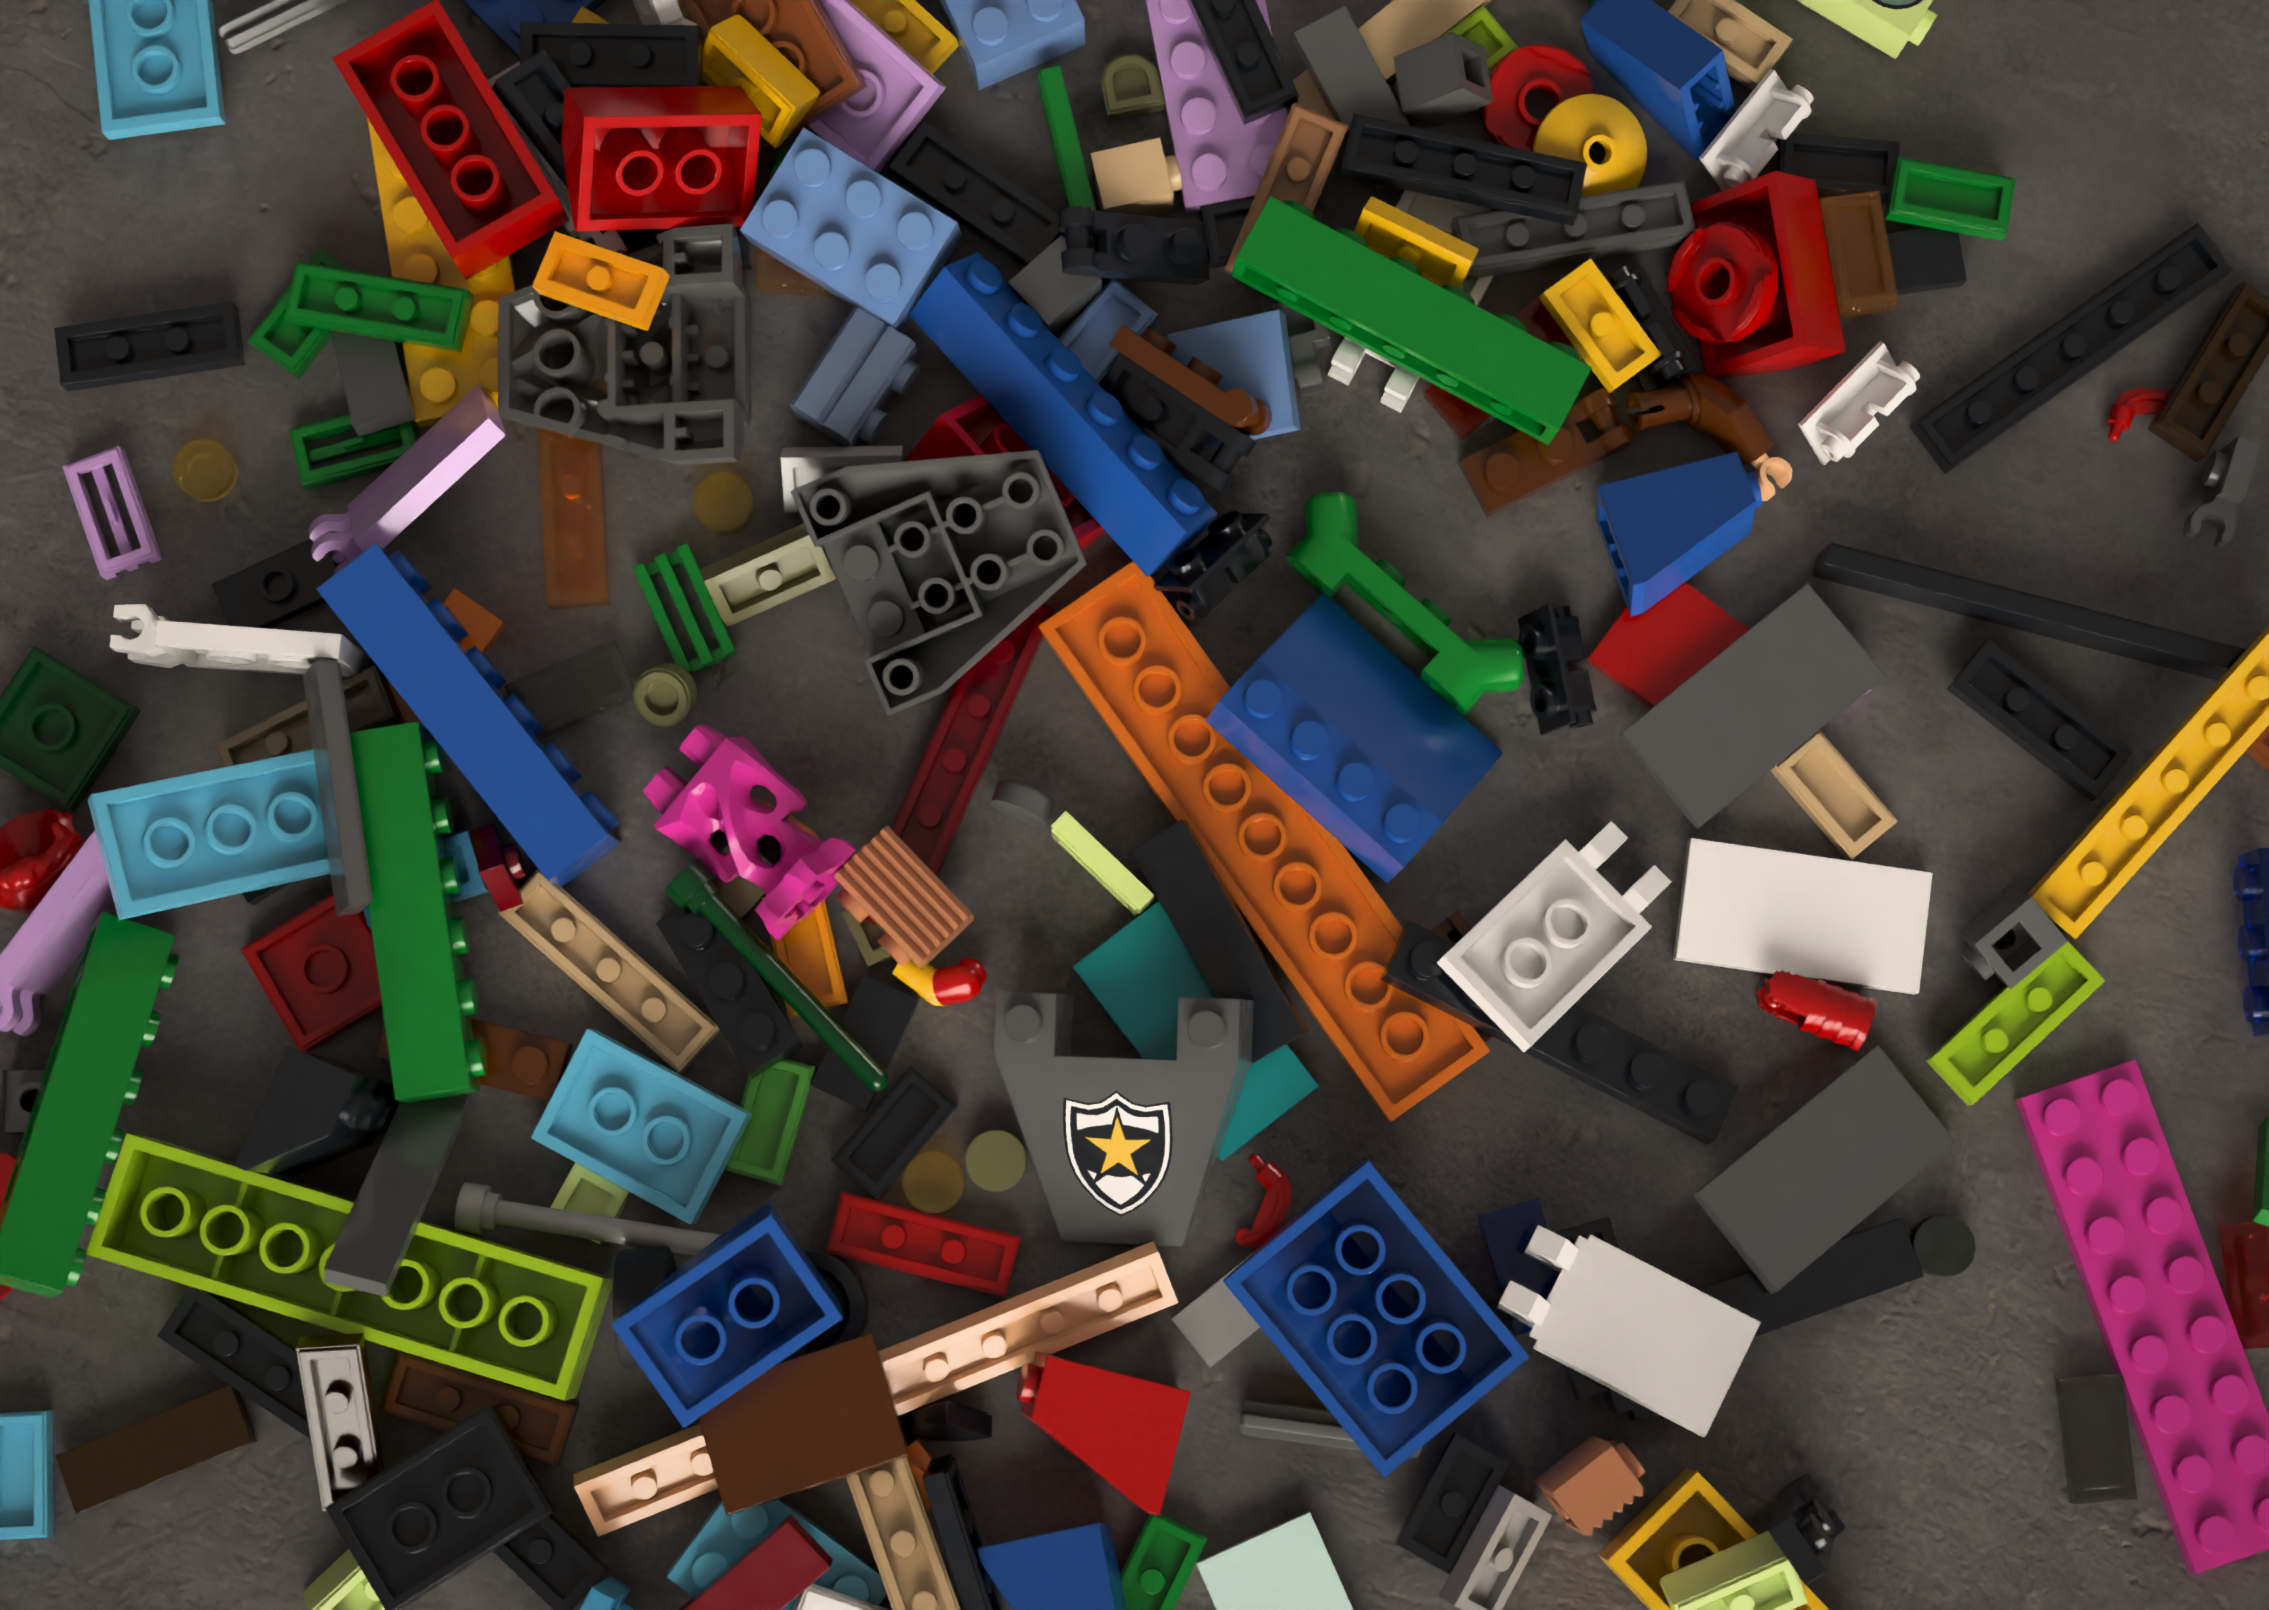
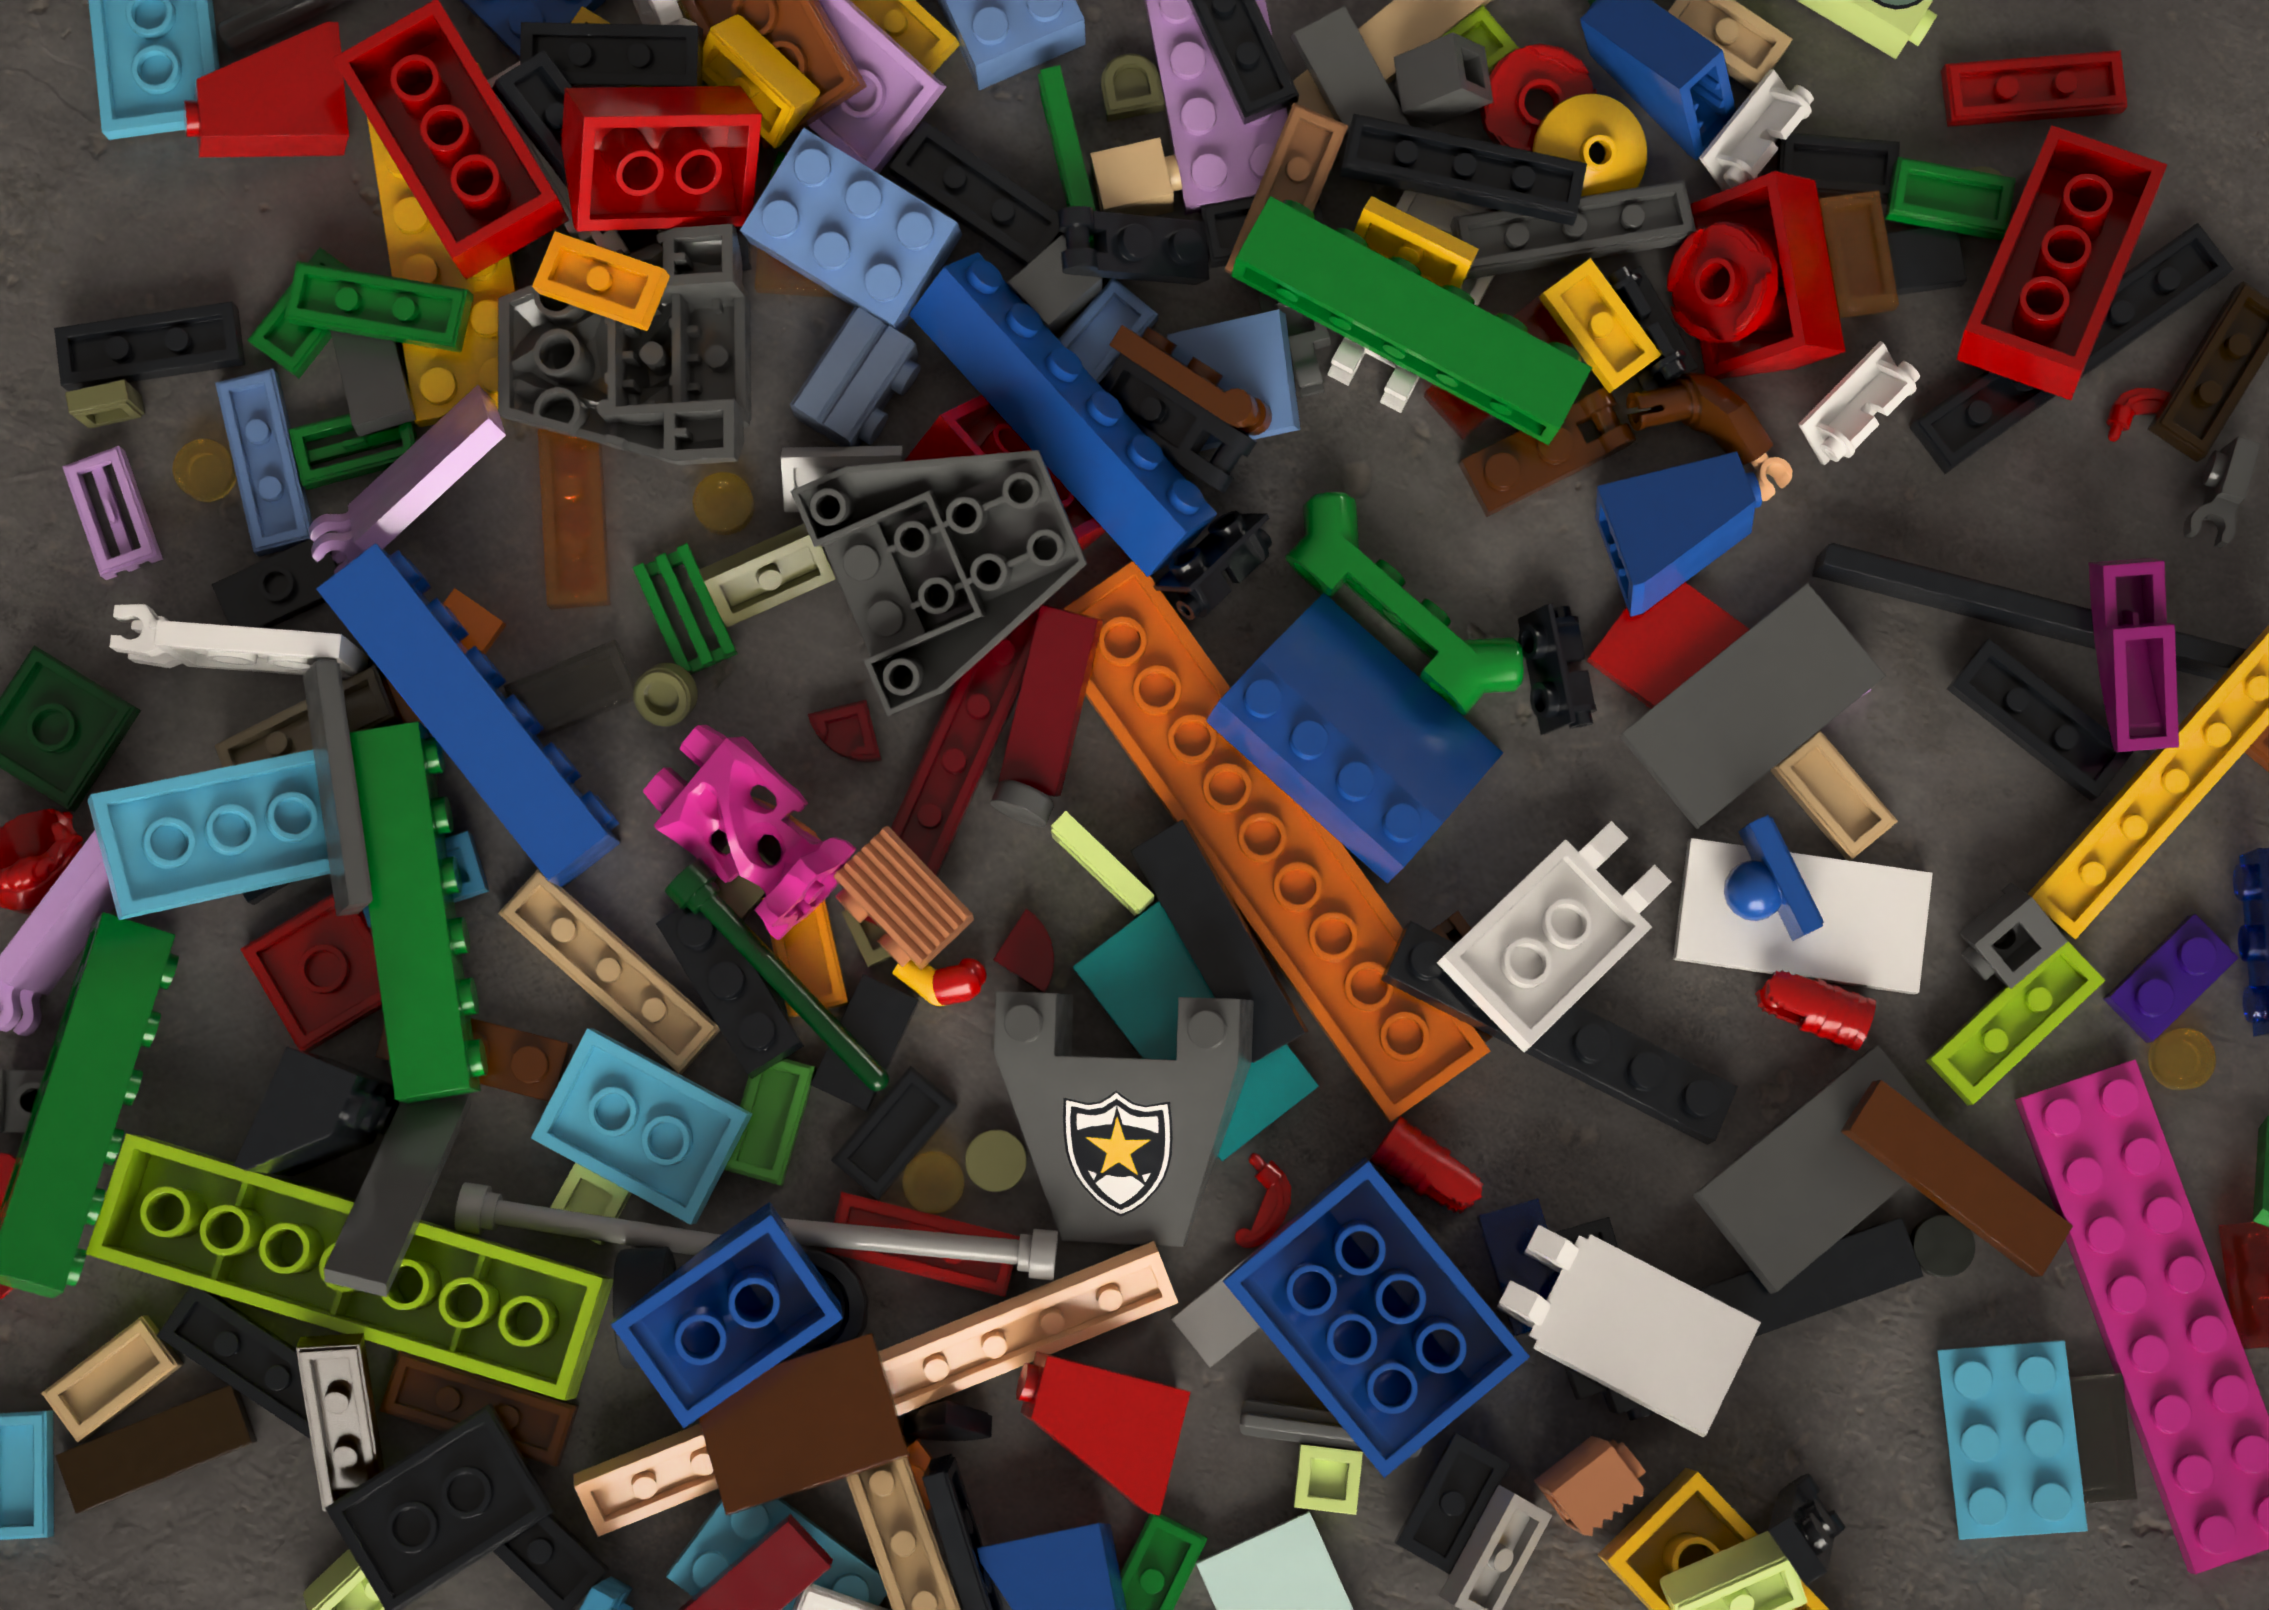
(105, 404): none -> olive tile
(112, 1379): none -> tan tile
(264, 461): none -> medium blue tile
(274, 101): none -> red slope
(499, 866): dark red plate -> none
(848, 731): none -> dark red tile
(1028, 952): none -> dark red tile
(1031, 1253): none -> light grey piece
(1051, 699): none -> dark red tile
(1328, 1479): none -> yellowish green tile
(1427, 1167): none -> red hinge
(1770, 882): none -> blue tile
(1957, 1178): none -> reddish brown tile
(2012, 1440): none -> medium azure plate
(2034, 88): none -> red tile
(2061, 262): none -> red brick
(2135, 653): none -> magenta slope
(2170, 978): none -> dark purple plate
(2182, 1059): none -> clear yellow tile

